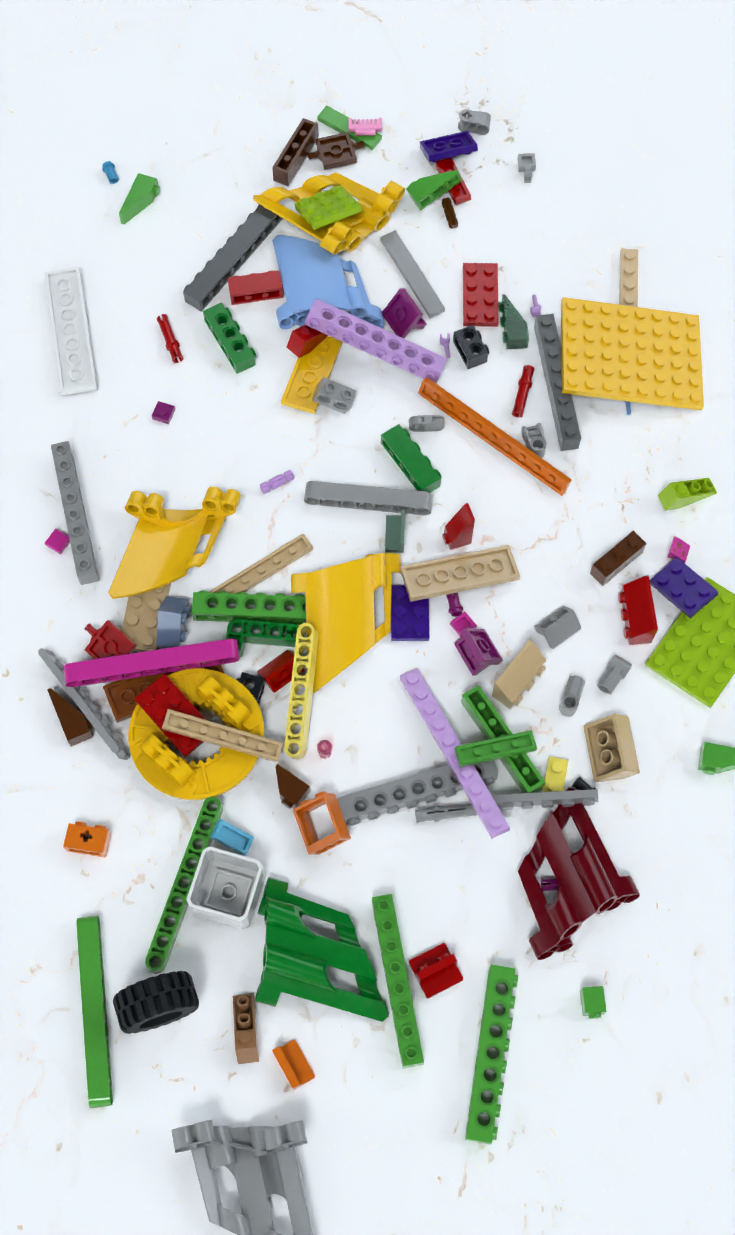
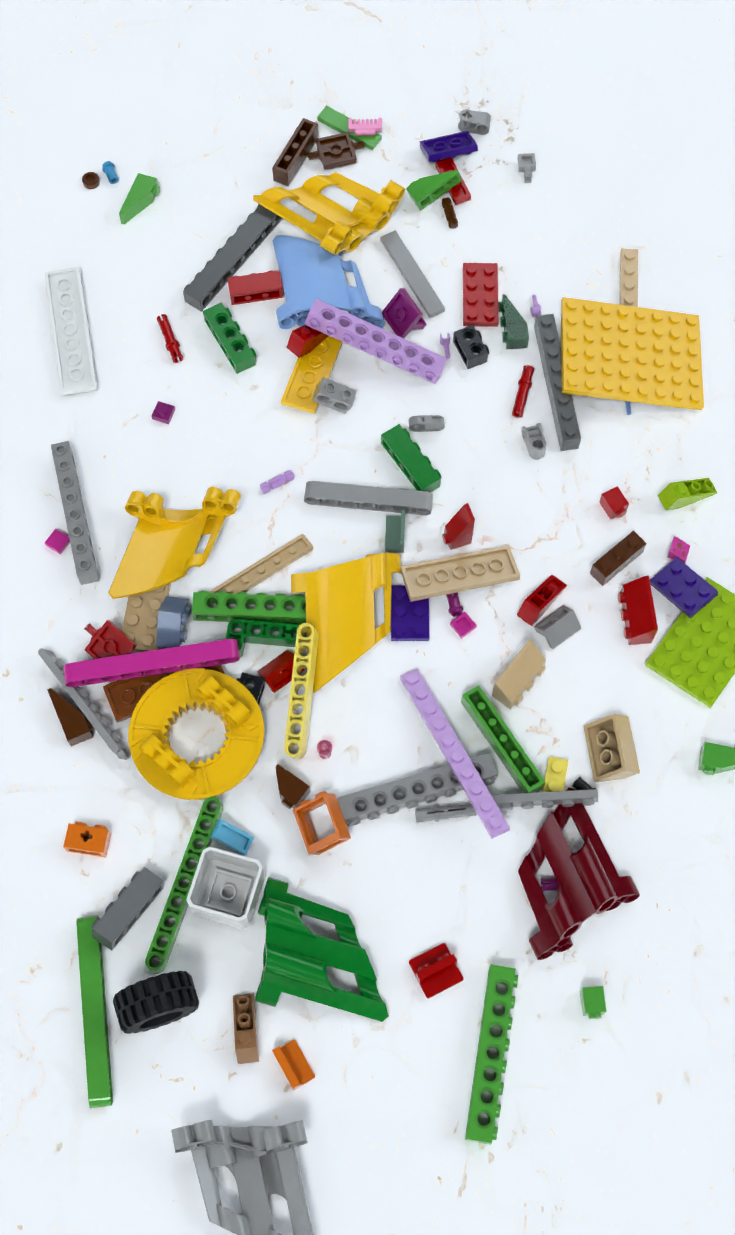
(90, 180): none -> reddish brown tile
(127, 909): none -> dark grey brick
(164, 696): red plate -> none
(222, 735): tan tile -> none
(327, 207): lime plate -> none
(397, 981): bright green brick -> none
(477, 650): magenta bracket -> none
(494, 436): orange plate -> none
(495, 748): bright green tile -> none
(540, 600): none -> red slope
(572, 695): light grey piece -> none
(614, 503): none -> red brick
(615, 672): light grey piece -> none

